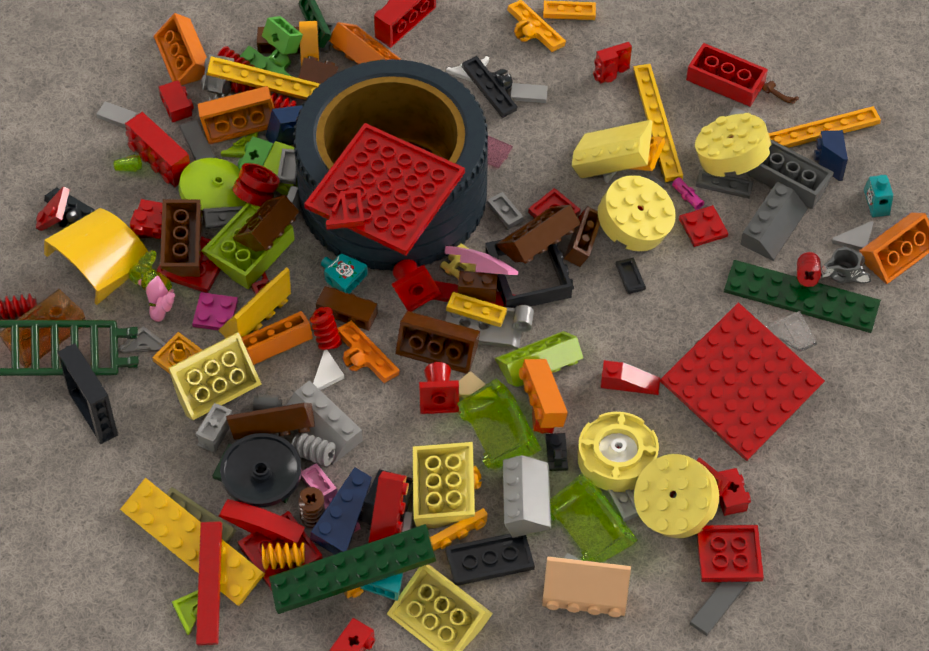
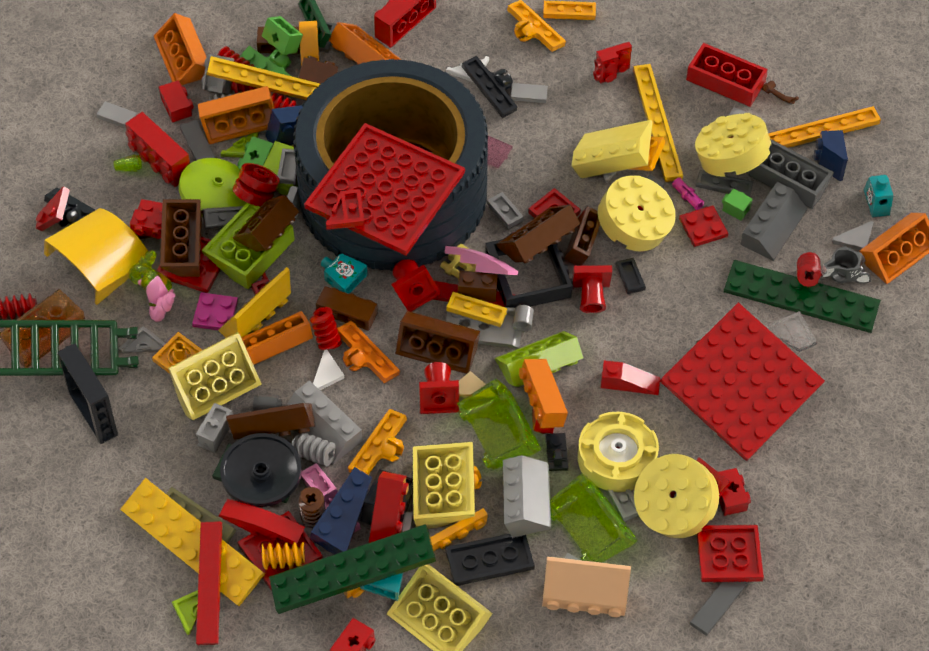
(381, 443): none -> light orange plate
(592, 281): none -> red plant
(736, 204): none -> bright green brick

